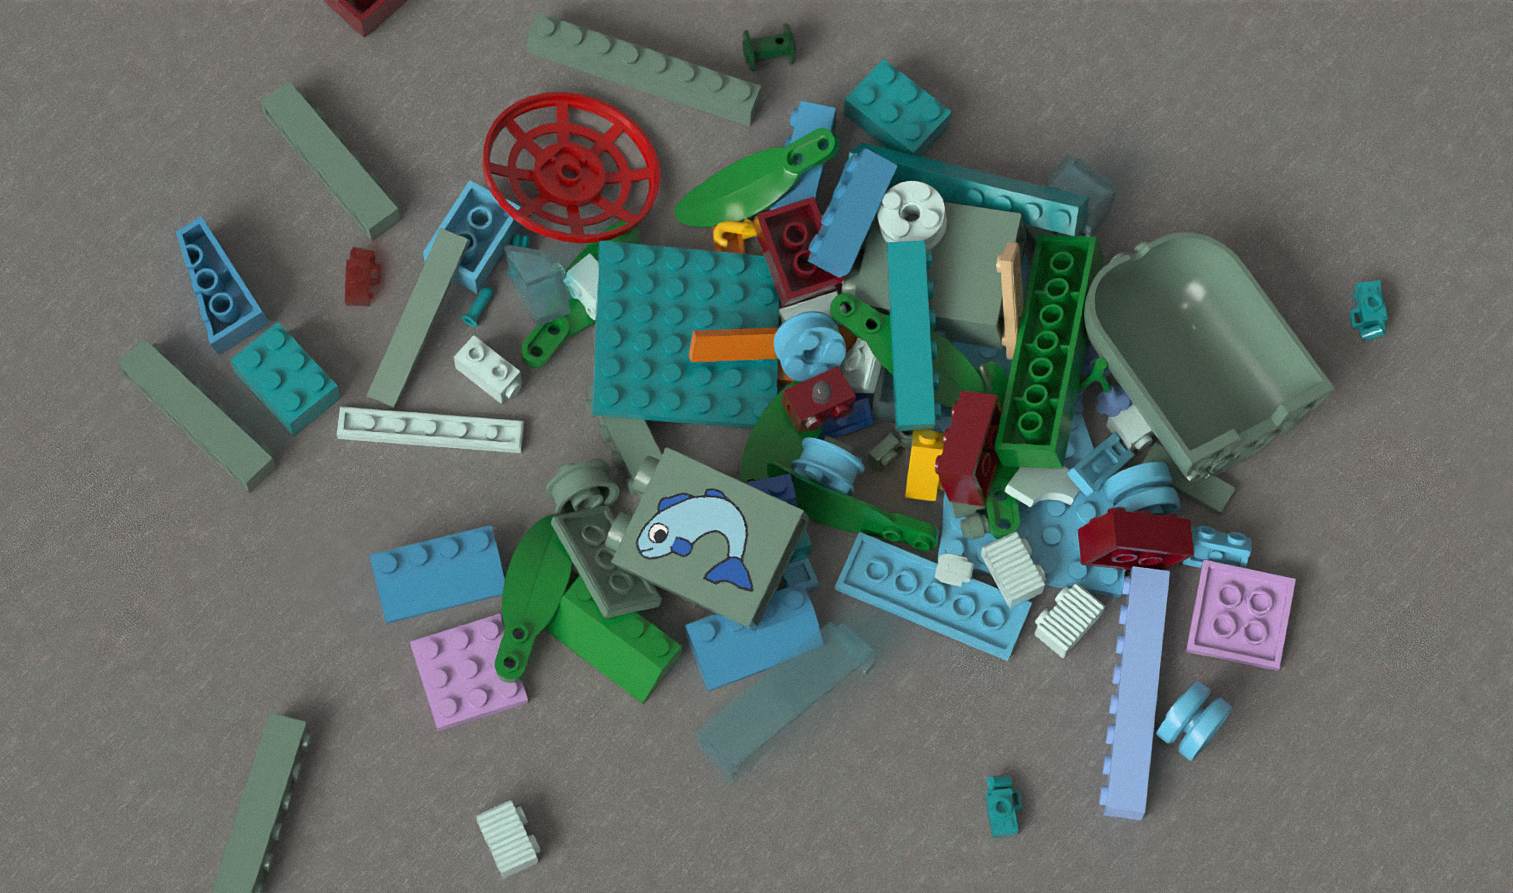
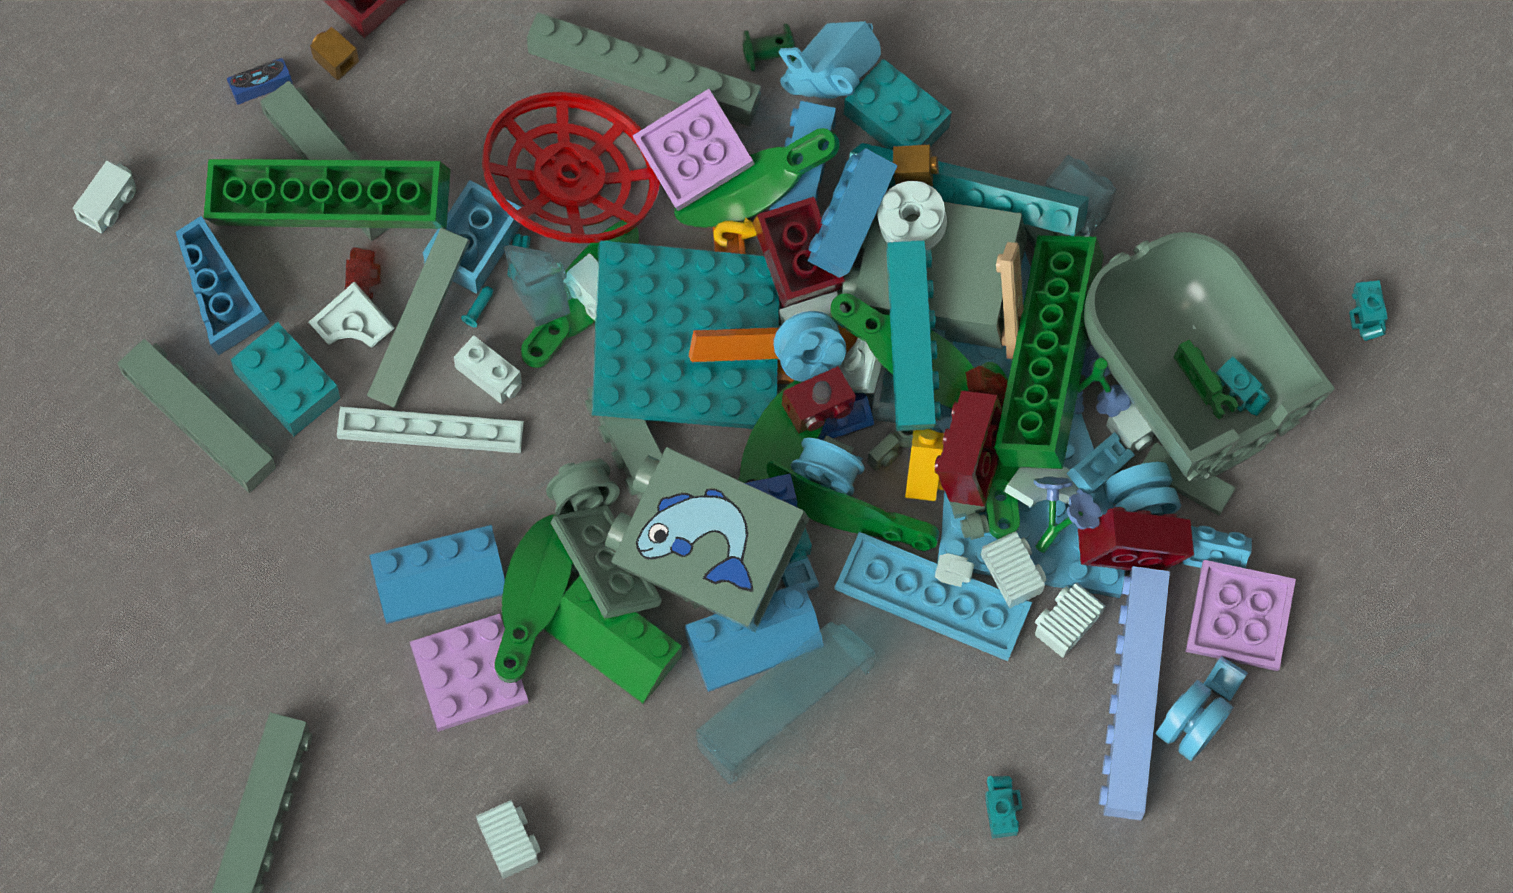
(105, 196): none -> light aqua brick
(259, 81): none -> slope
(327, 193): none -> green brick
(334, 53): none -> pearl gold brick
(352, 316): none -> light aqua tile
(693, 150): none -> lavender plate
(831, 61): none -> medium azure piece
(914, 164): none -> pearl gold brick
(987, 382): none -> clear red piece
(1081, 510): none -> medium blue plant
(1203, 379): none -> green plate
(1225, 678): none -> medium azure tile
(1243, 386): none -> teal piece

